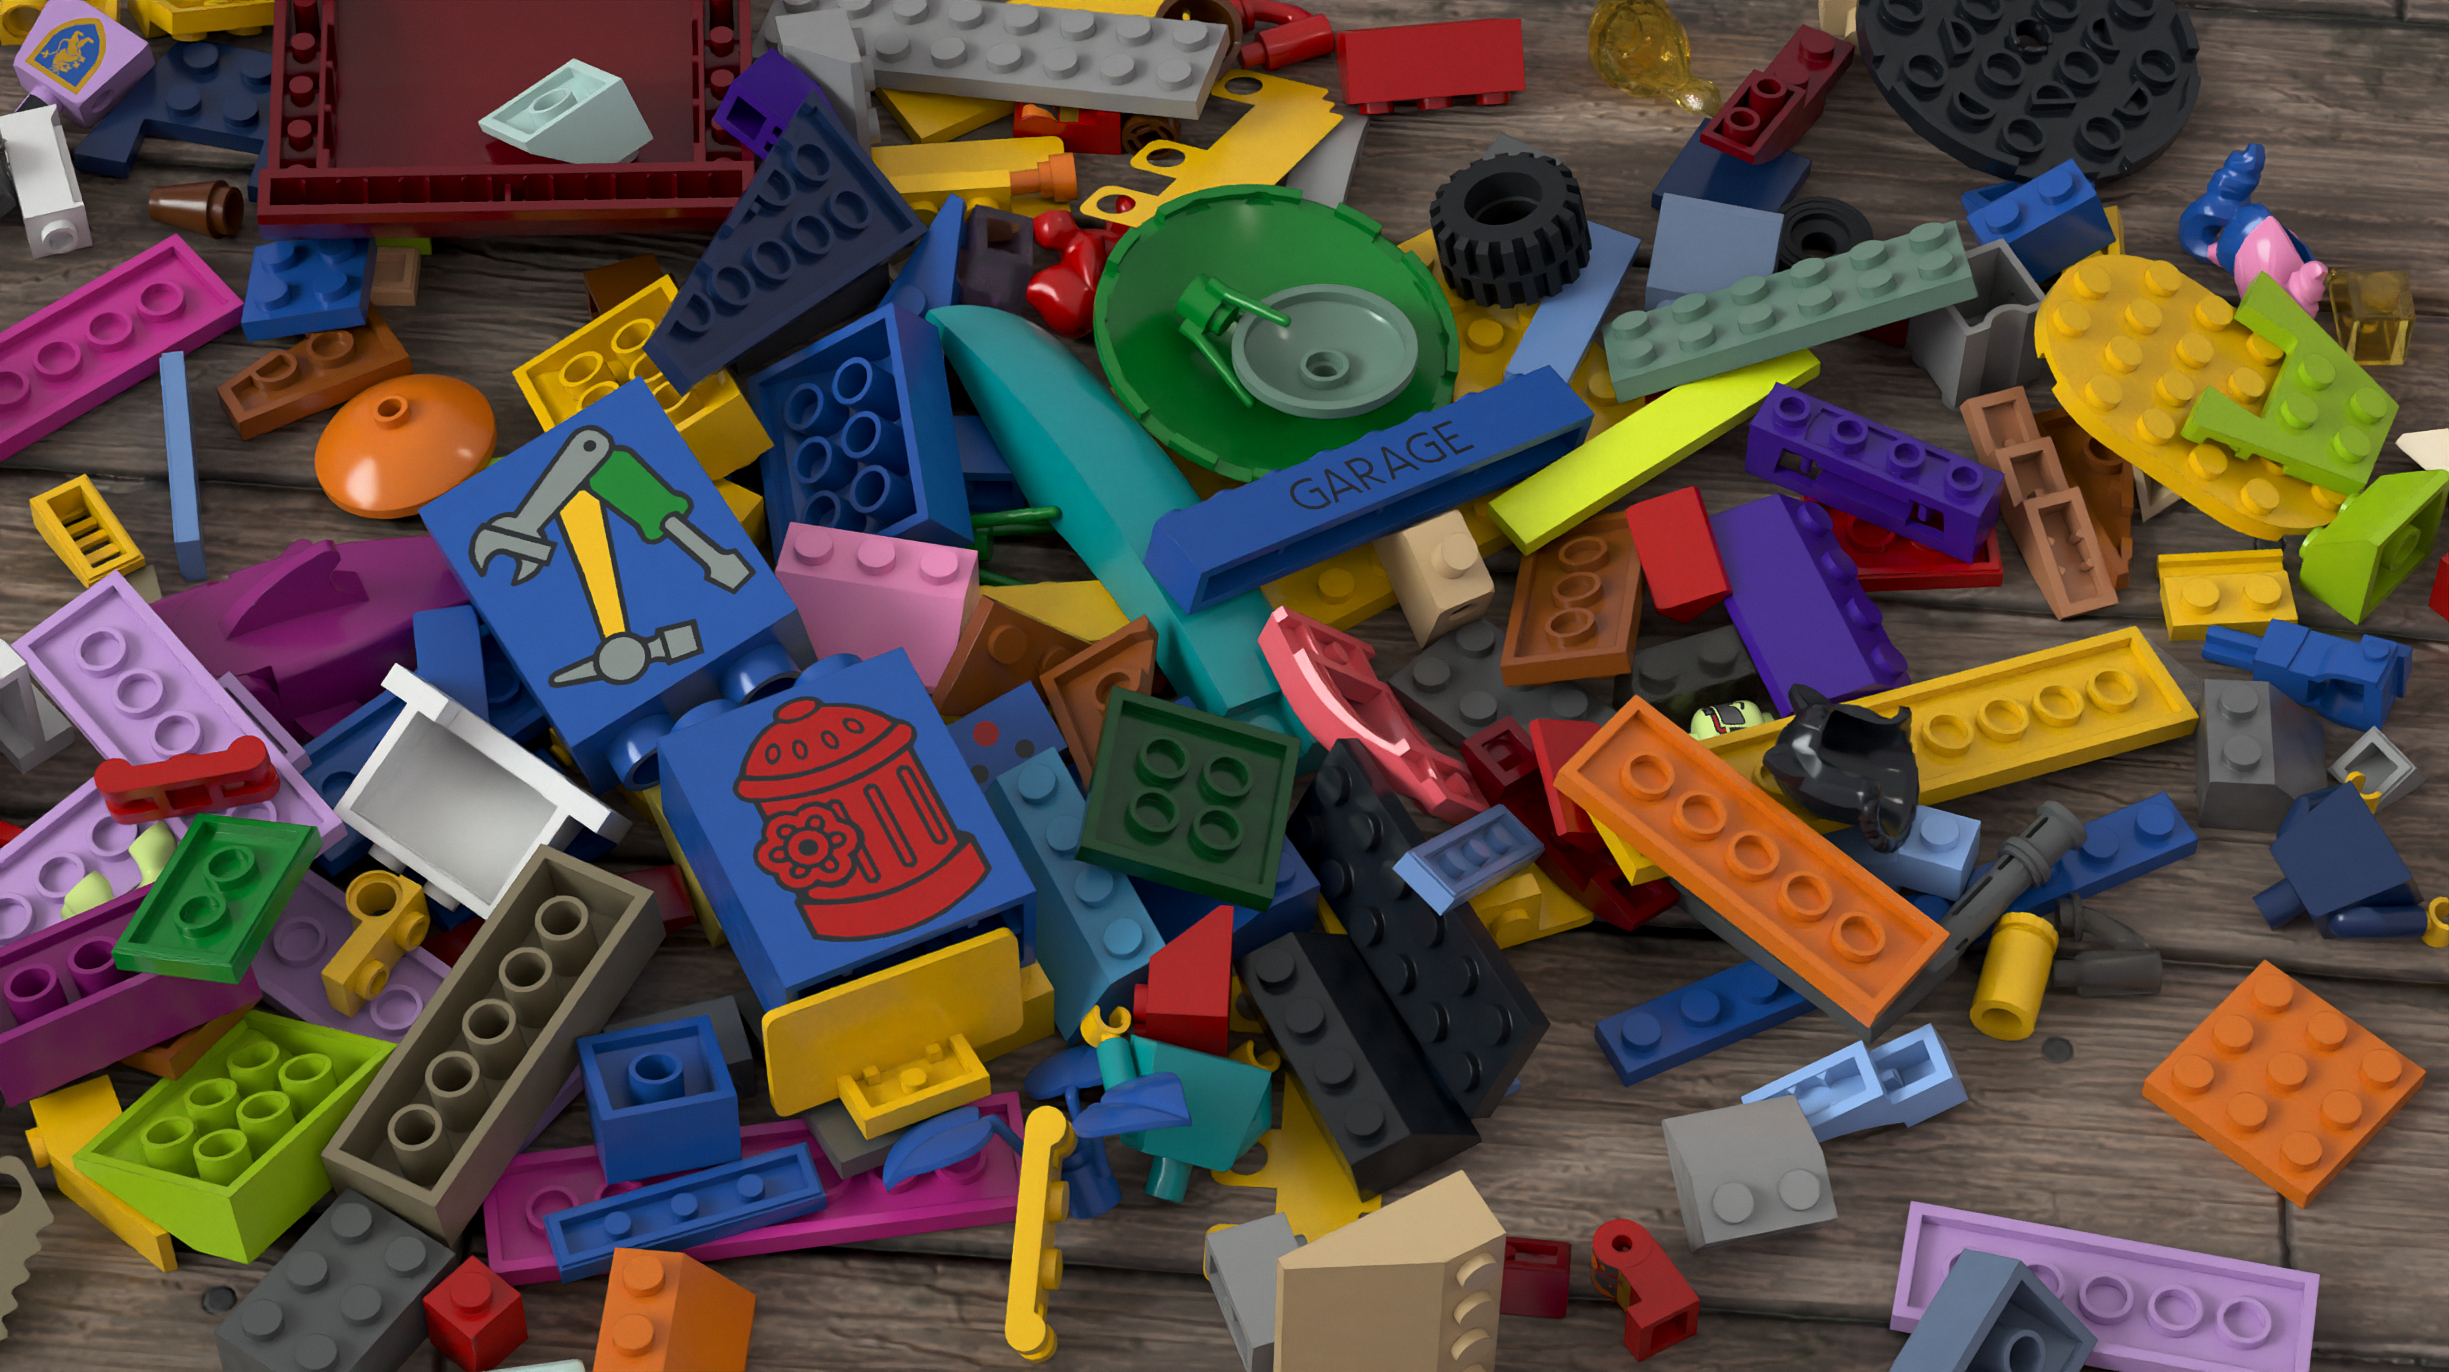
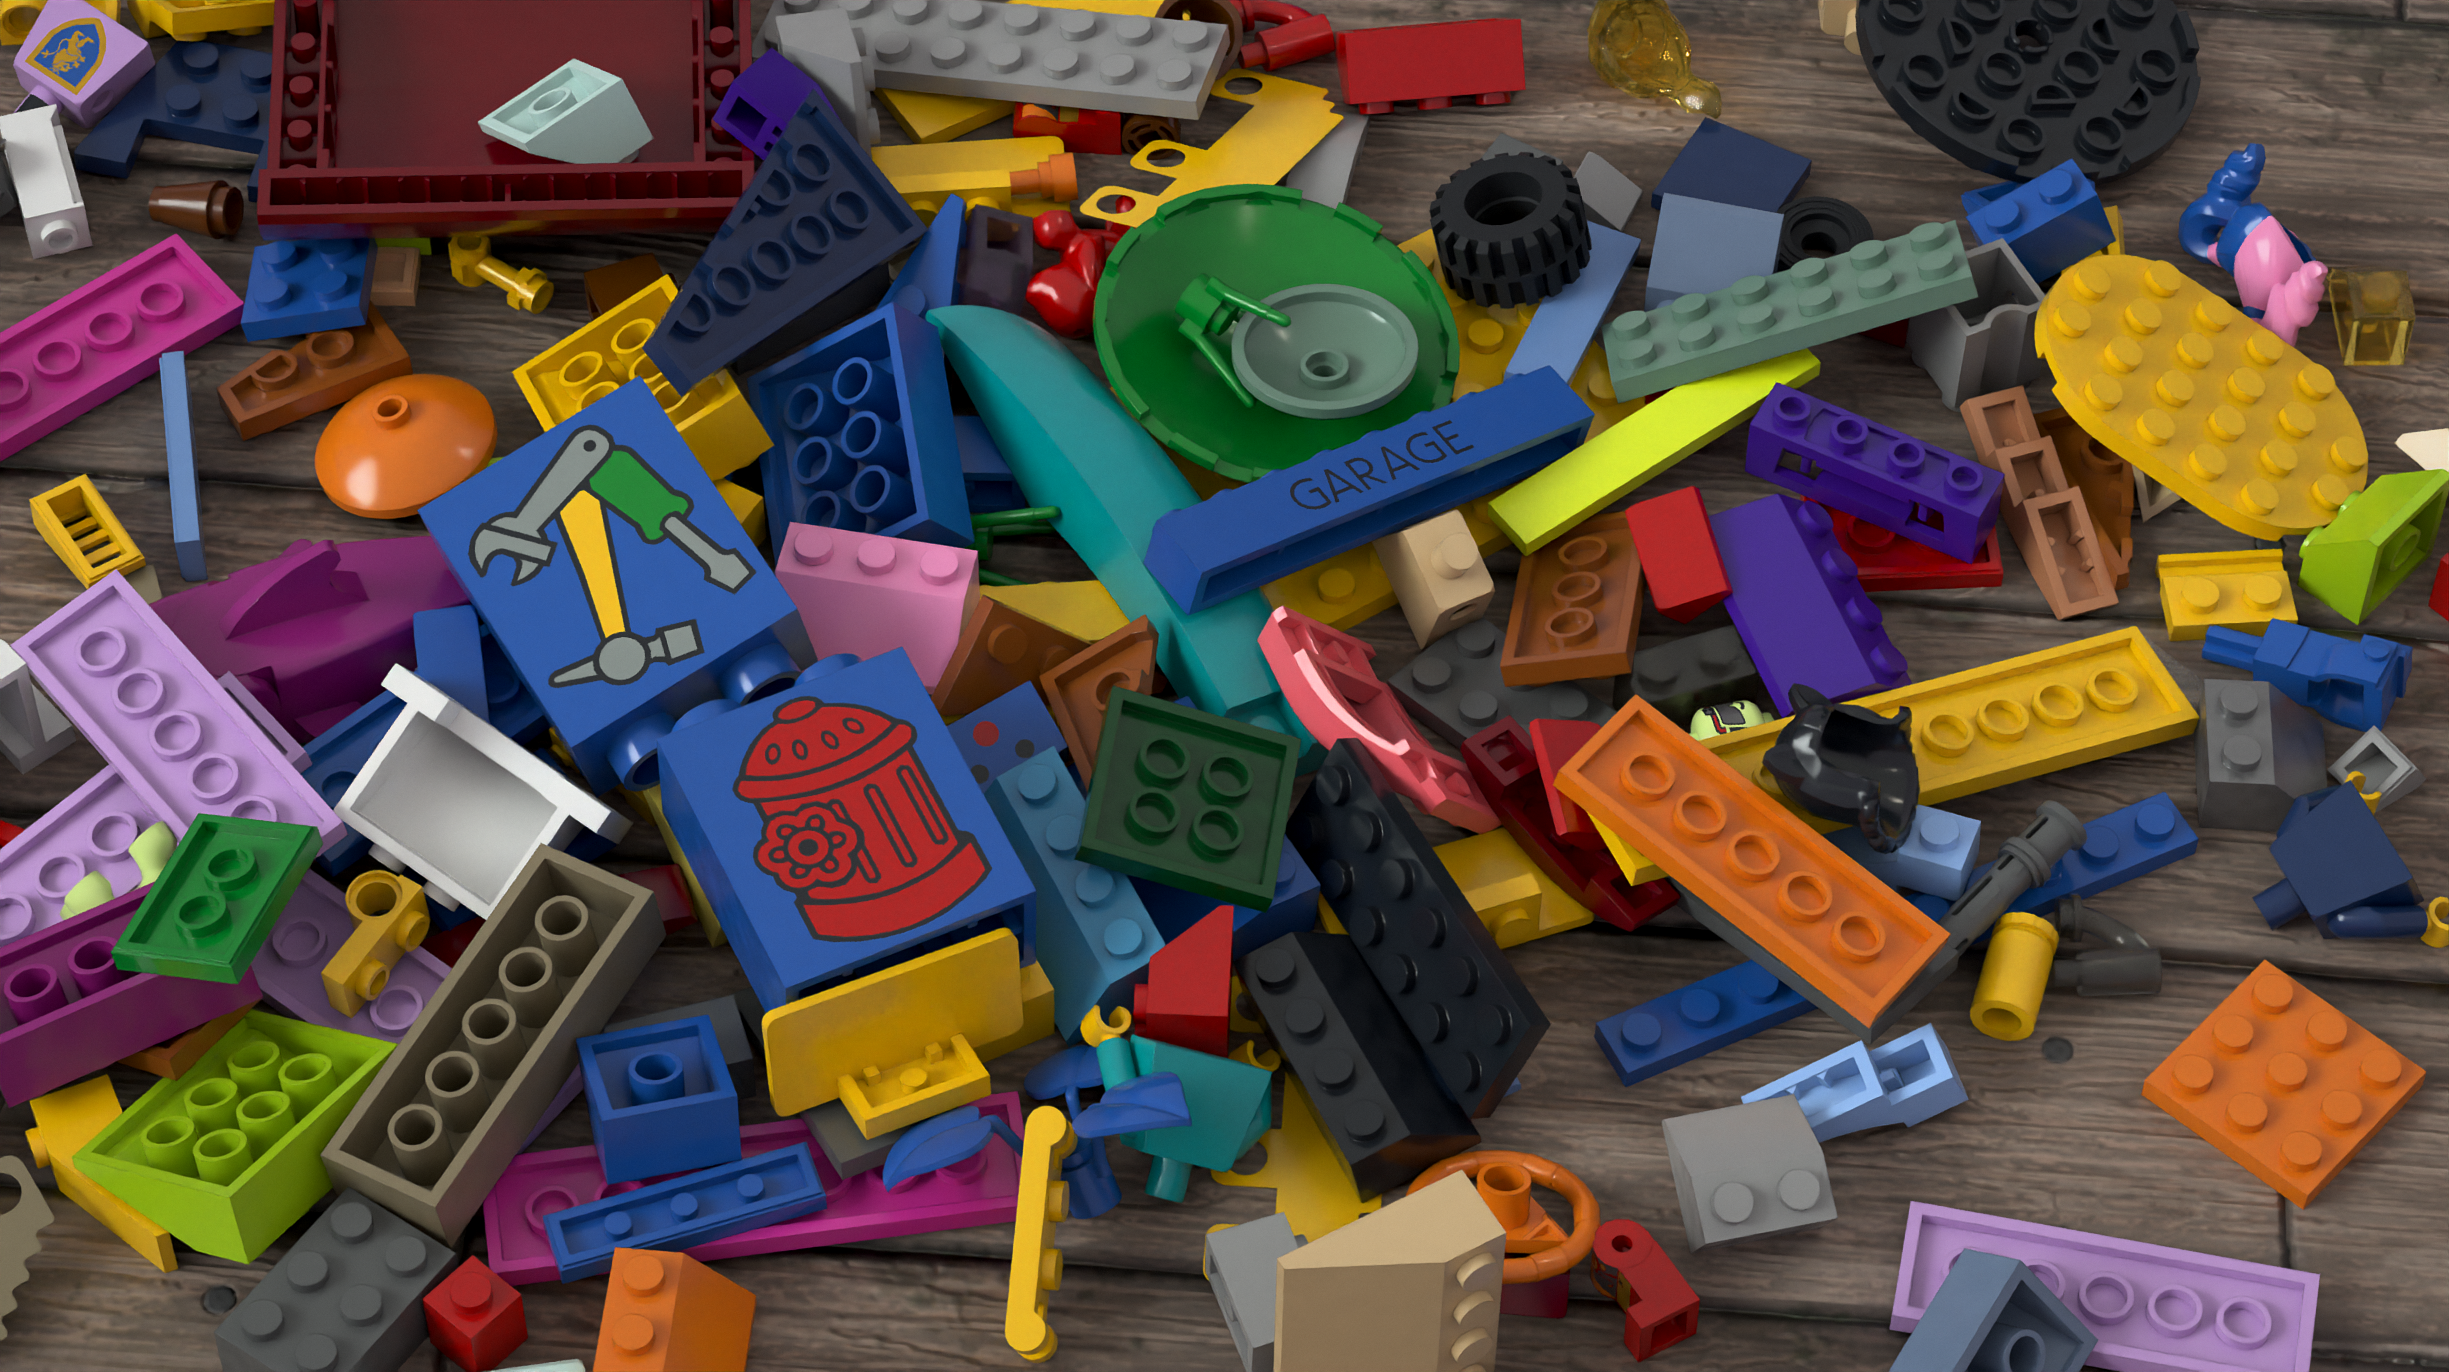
(188, 783): red plate -> none
(474, 265): none -> yellow bar
(1469, 858): medium blue tile -> none
(1505, 1186): none -> orange piece
(1606, 193): none -> light grey slope
(1782, 102): dark red slope -> none
(2322, 411): lime wing -> none

